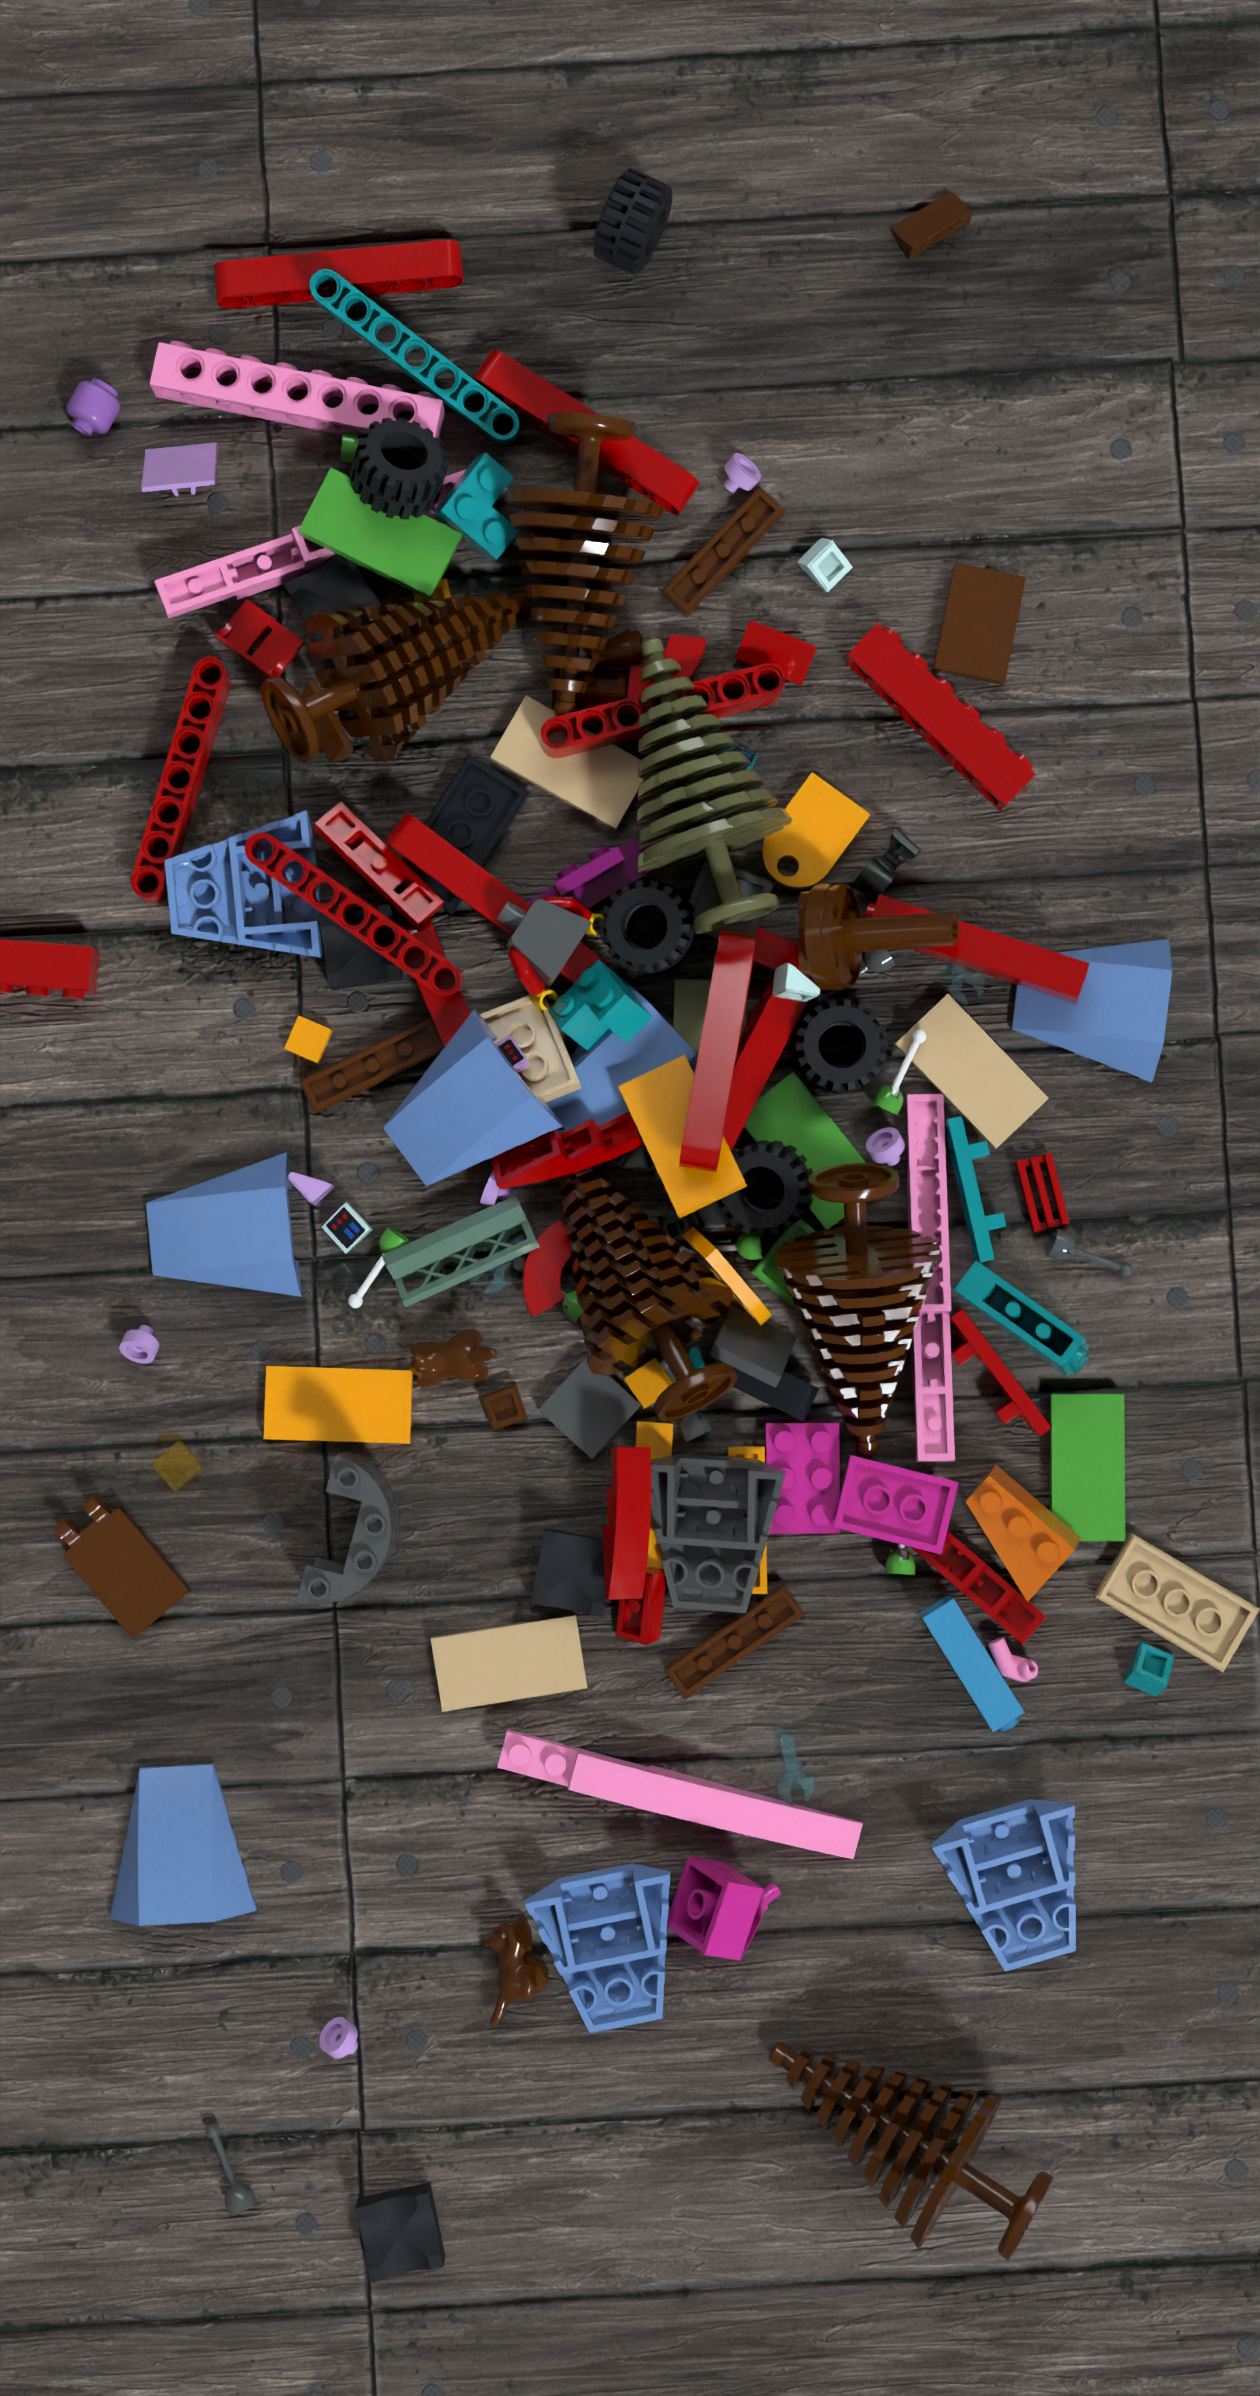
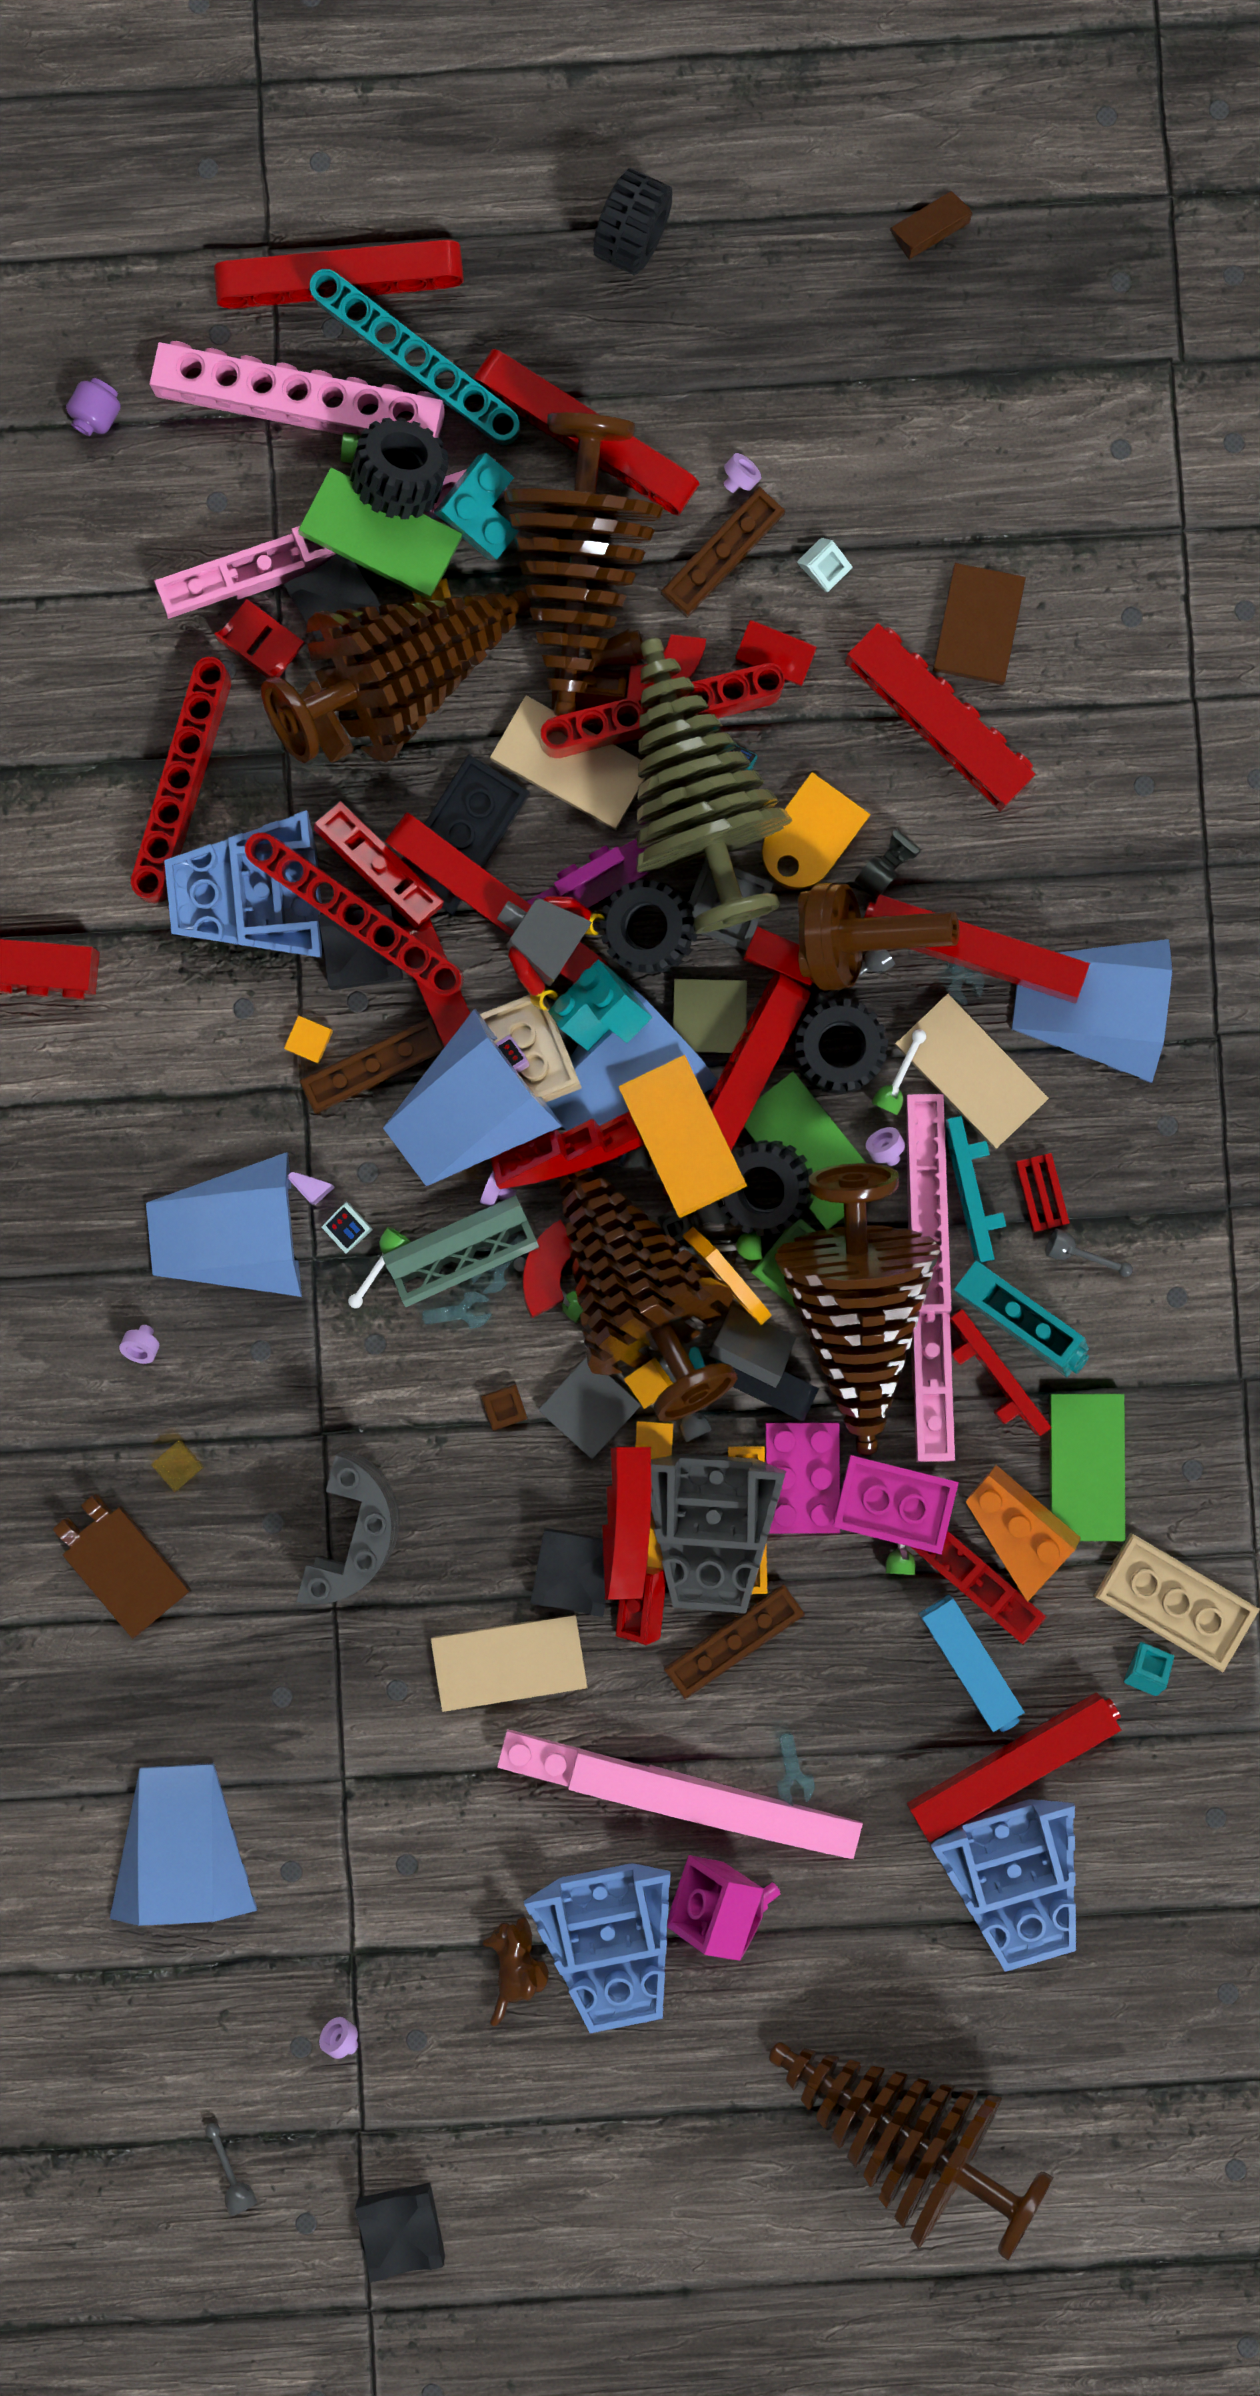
(179, 467): lavender piece -> none
(338, 1404): light orange tile -> none
(457, 1358): reddish brown animal -> none
(458, 1312): none -> clear light blue bar
(718, 1050): red beam -> none
(793, 984): light aqua slope -> none
(1012, 1665): bright pink arm -> none
(1015, 1766): none -> red brick

